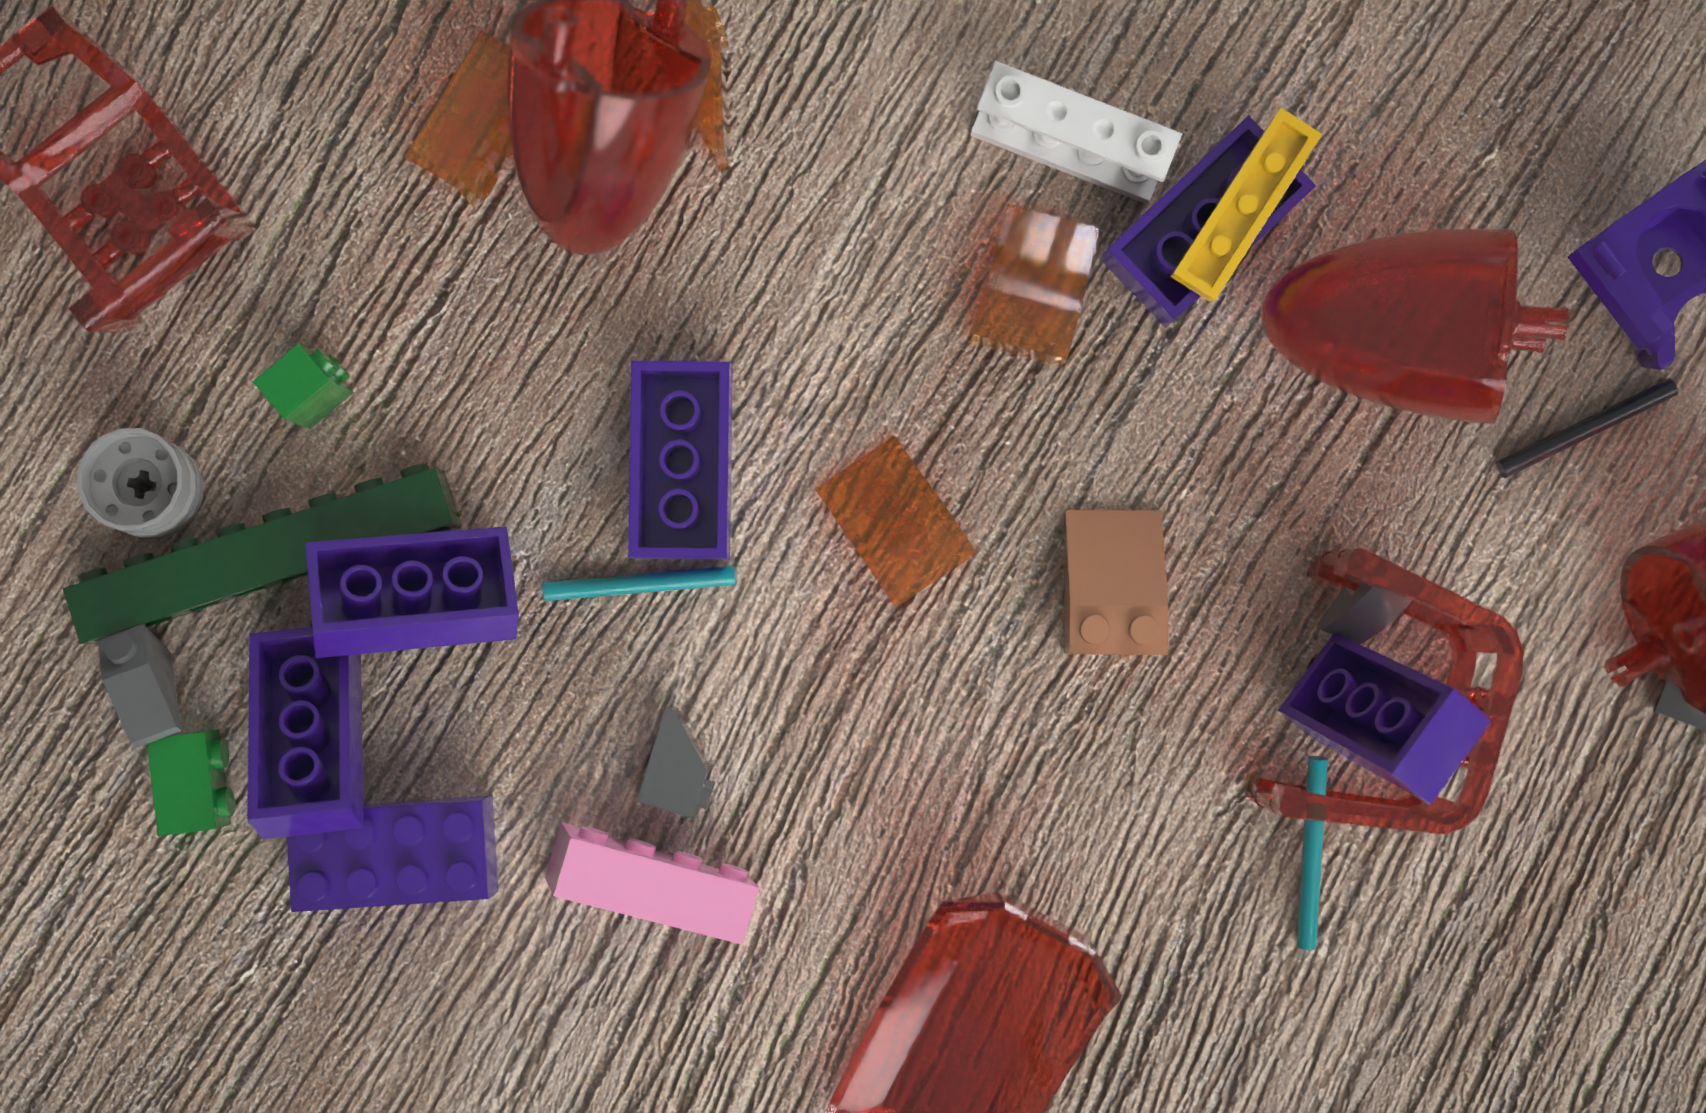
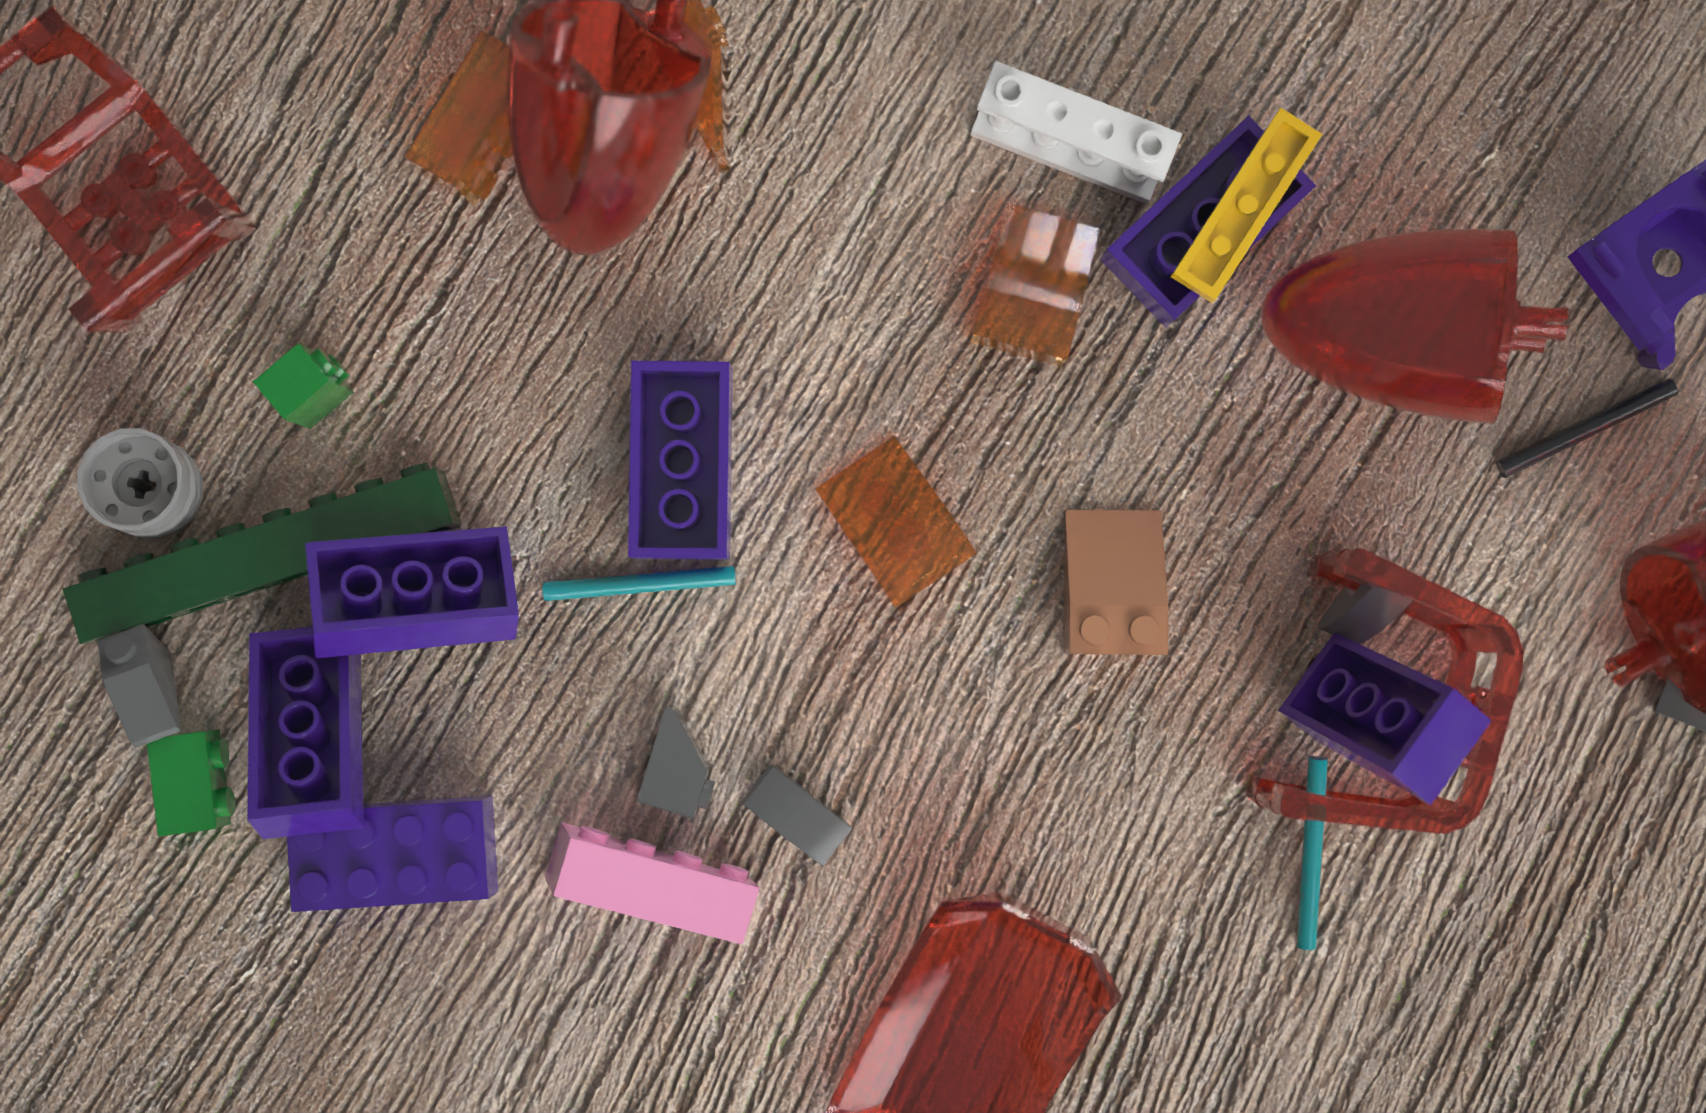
(796, 814): none -> dark grey slope

